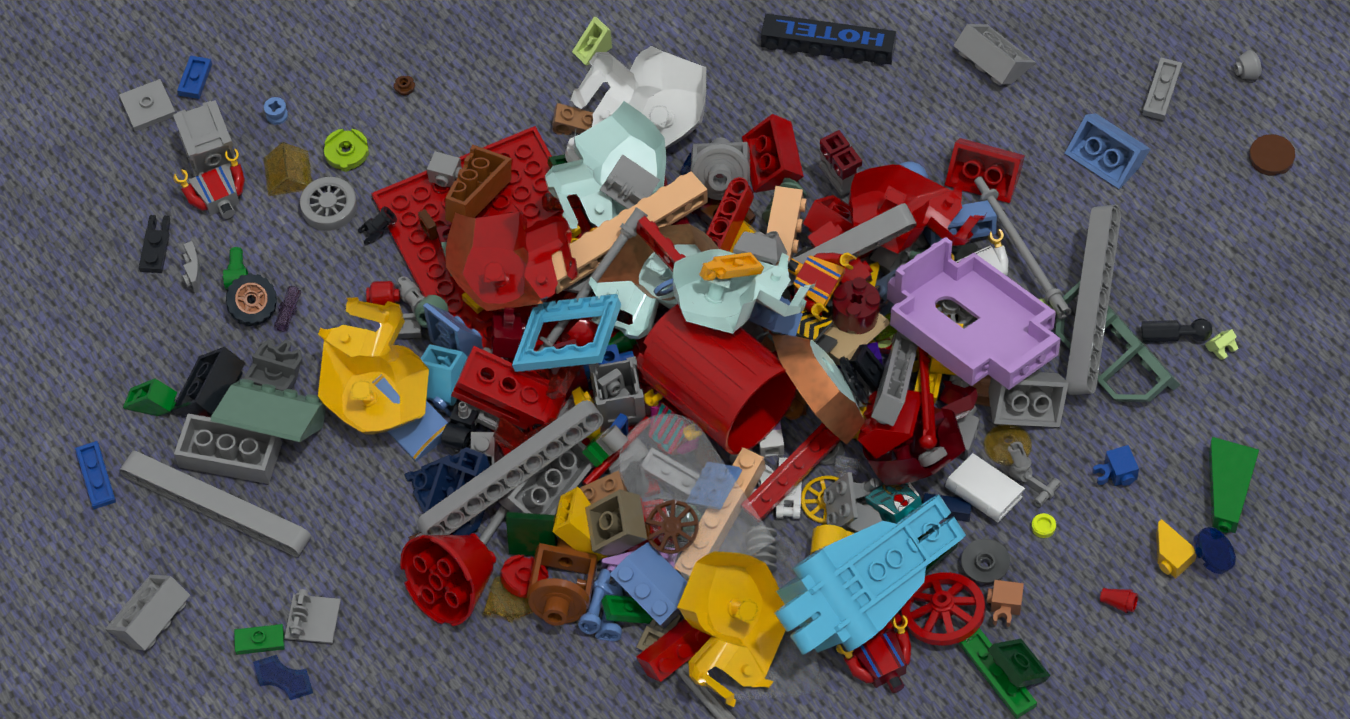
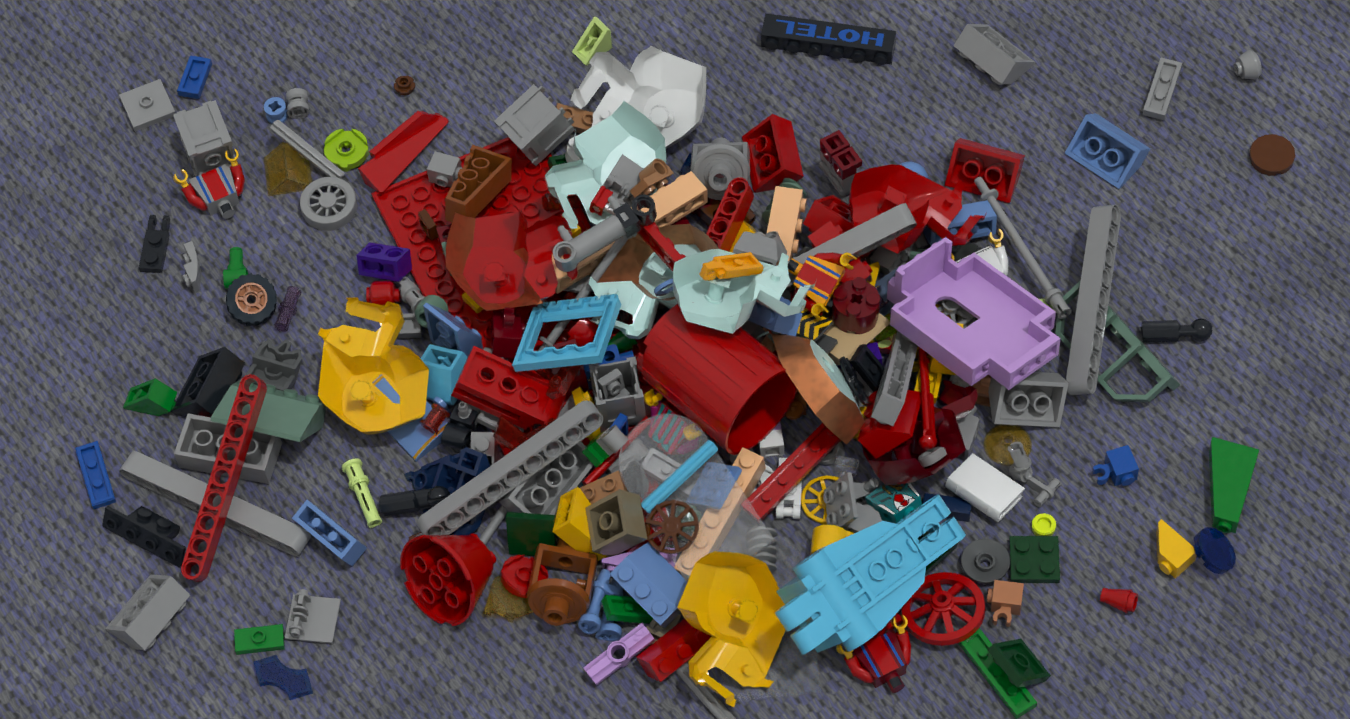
(147, 531): none -> black bracket
(228, 488): none -> red beam
(297, 103): none -> light grey wheel
(306, 150): none -> light grey axle
(329, 532): none -> medium blue brick
(359, 483): none -> yellowish green pin
(378, 224): black piece -> none
(384, 261): none -> dark purple brick
(400, 149): none -> red wedge
(412, 500): none -> black piece
(434, 418): none -> clear red bush
(535, 124): none -> light grey container
(600, 202): none -> red piece
(623, 223): none -> light grey piece
(632, 643): none -> lavender piece
(652, 177): none -> medium nougat plate
(679, 476): none -> medium azure axle
(1034, 559): none -> dark green plate
(1220, 341): yellowish green tile -> none

